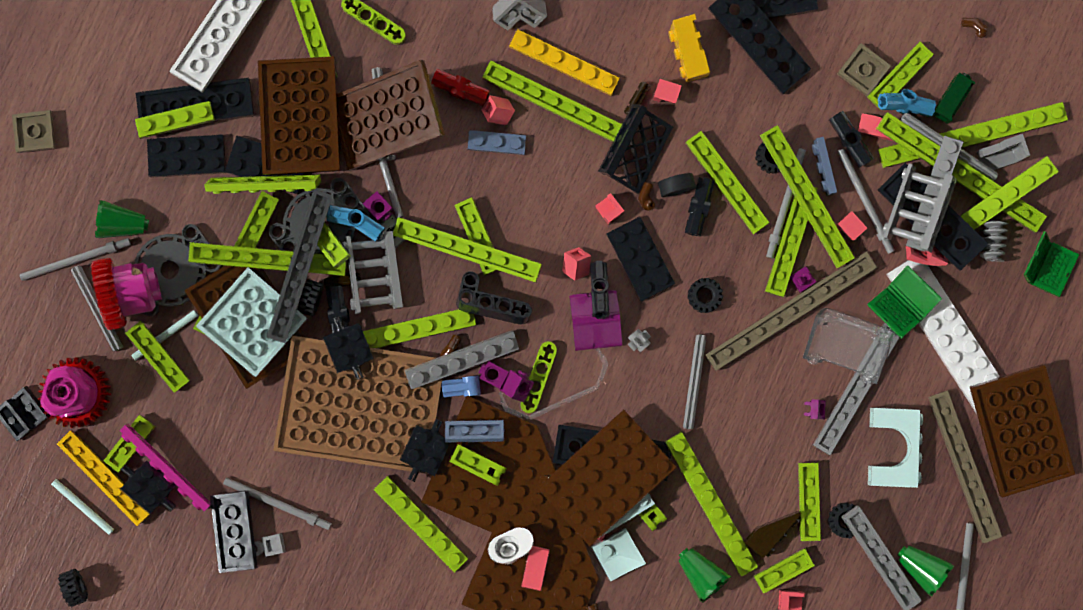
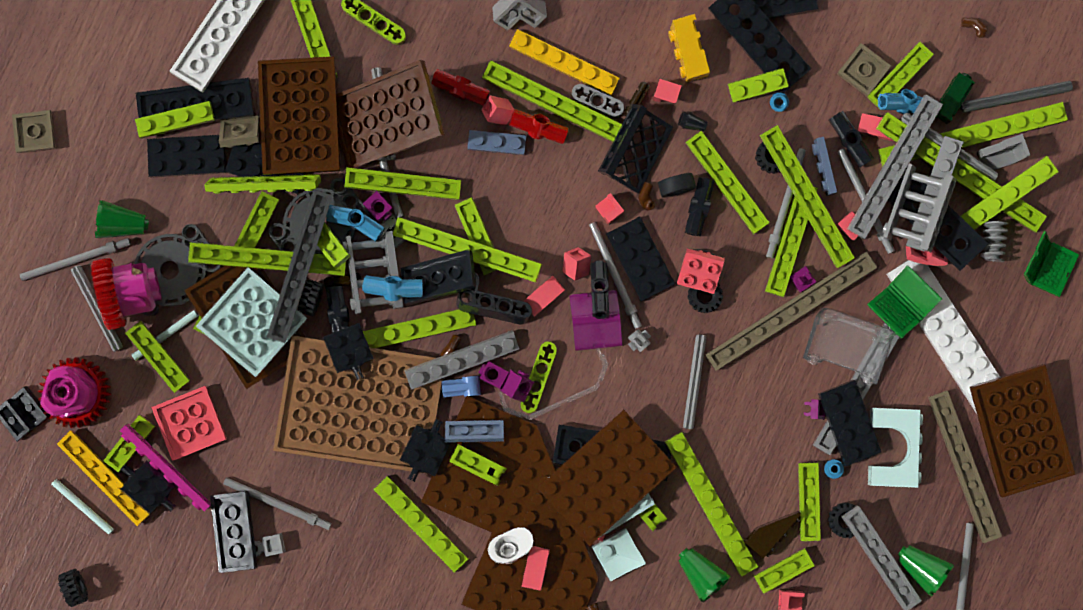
(189, 423): none -> coral plate
(239, 131): none -> dark tan plate
(392, 287): none -> dark azure piece
(402, 183): none -> lime plate
(442, 276): none -> black plate
(538, 126): none -> red piece
(544, 295): none -> coral slope
(612, 102): none -> light grey beam
(630, 309): none -> light grey bar
(692, 122): none -> black cone
(700, 270): none -> coral plate
(758, 85): none -> lime plate
(779, 108): none -> dark azure plate
(827, 469): none -> dark azure plate
(849, 422): none -> black plate
(894, 166): none -> light grey plate
(1016, 96): none -> dark grey axle

